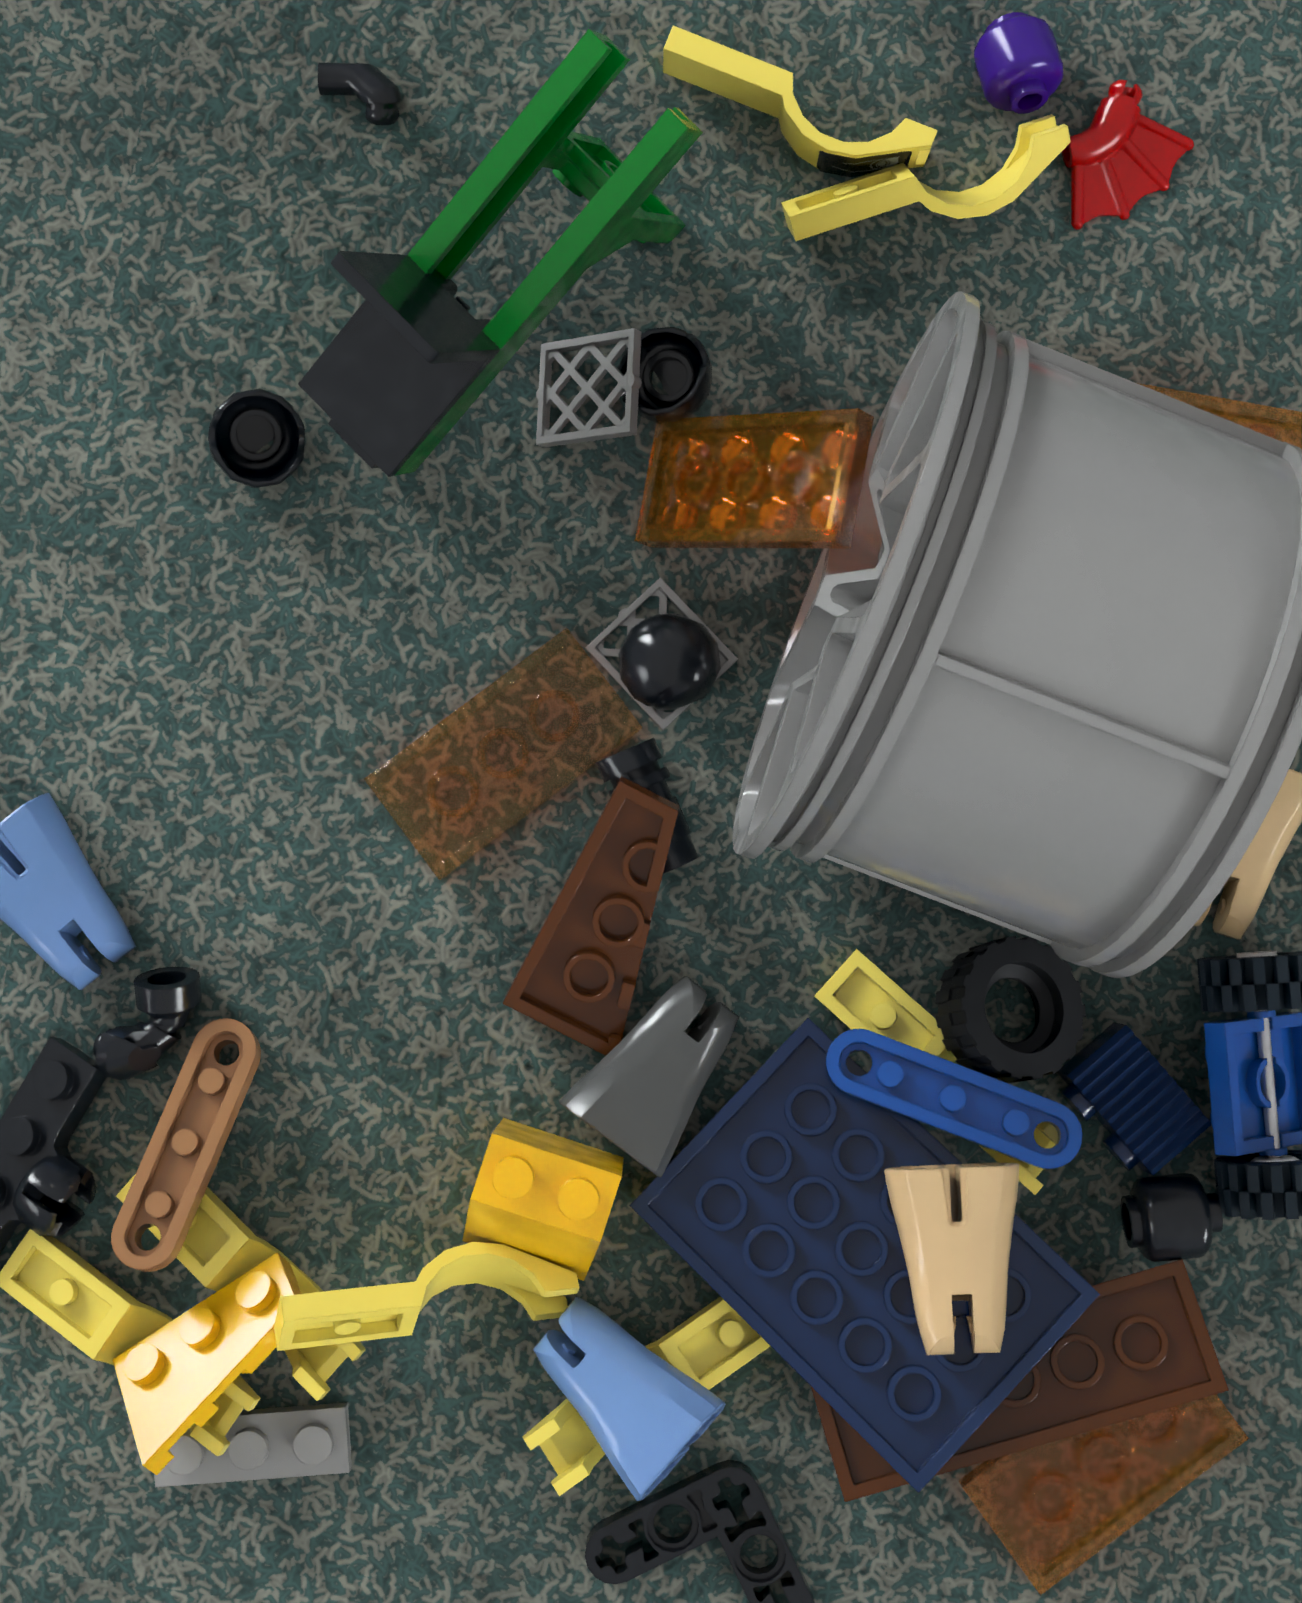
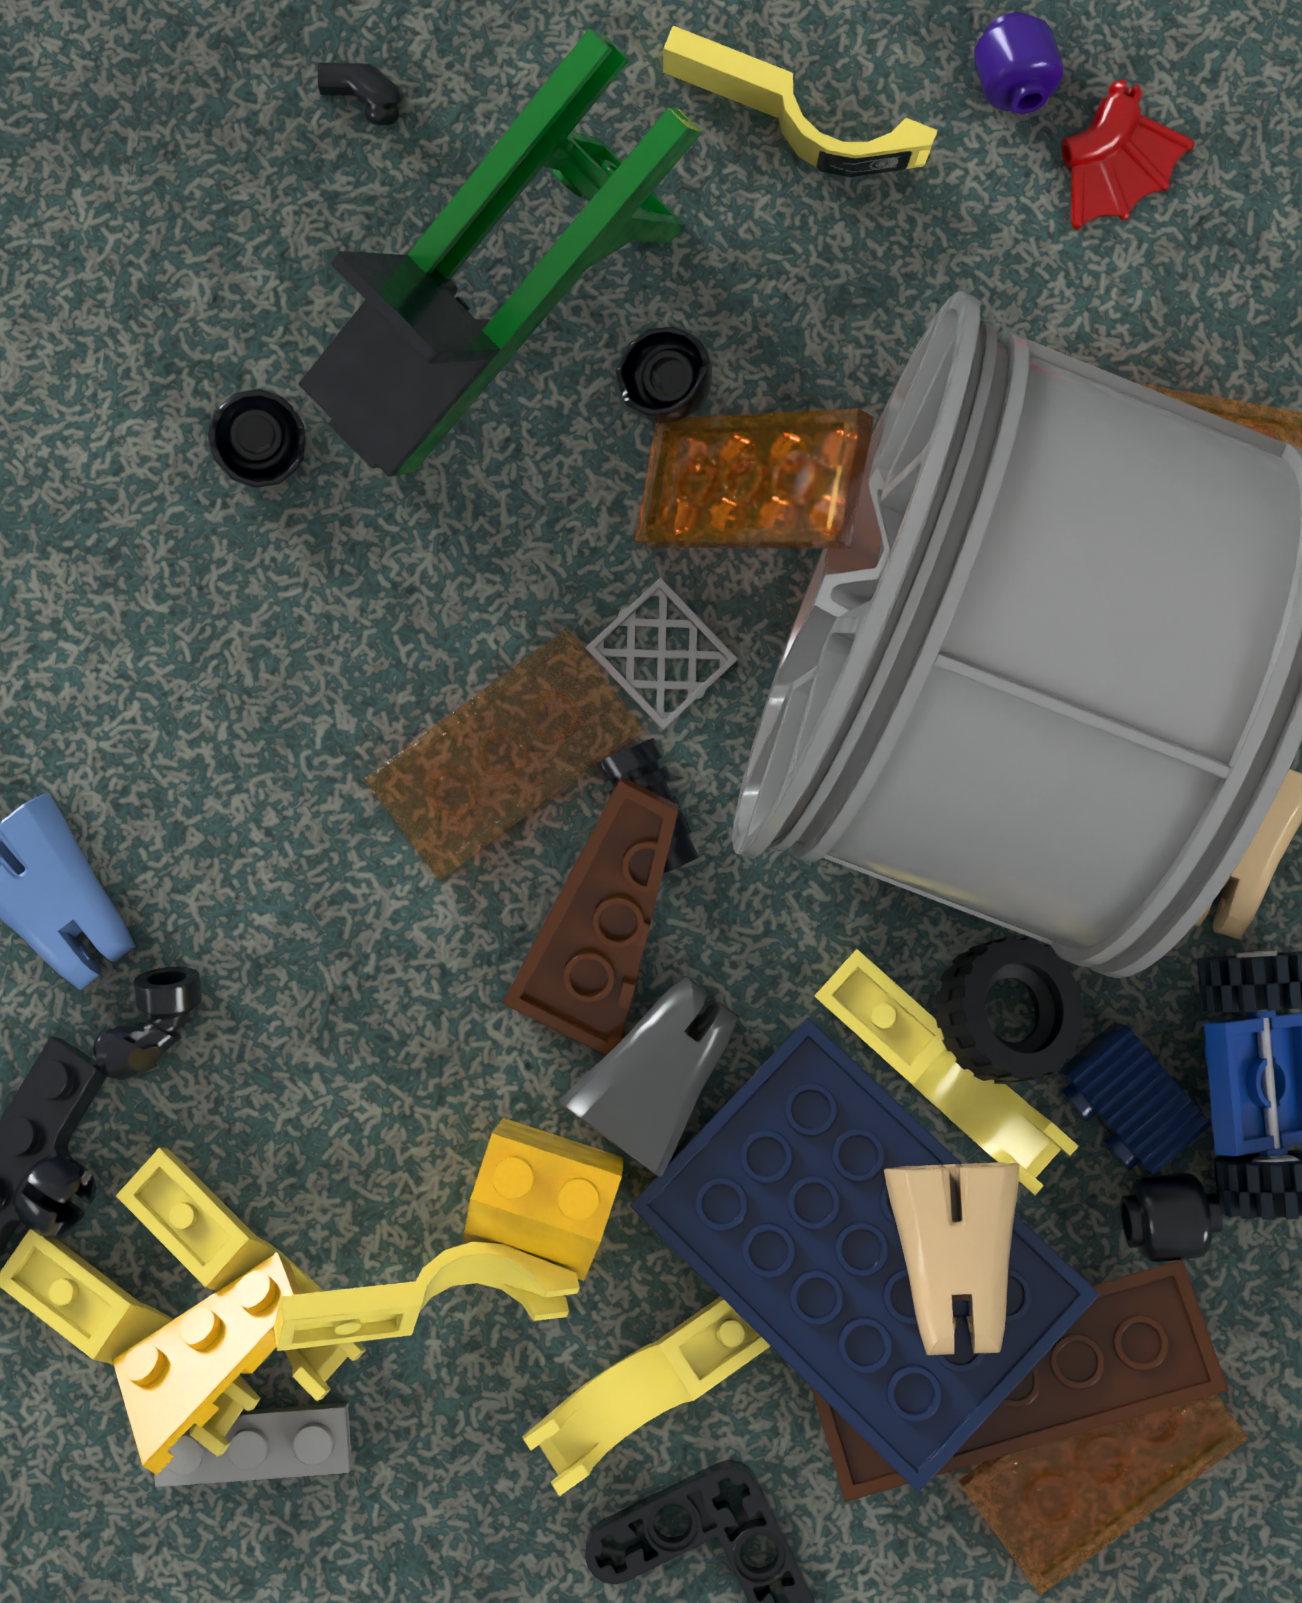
(186, 1145): medium nougat plate -> none
(626, 1395): medium blue piece -> none
(629, 382): light grey window -> none
(669, 661): black hair -> none
(896, 186): light yellow piece -> none
(954, 1099): blue plate -> none

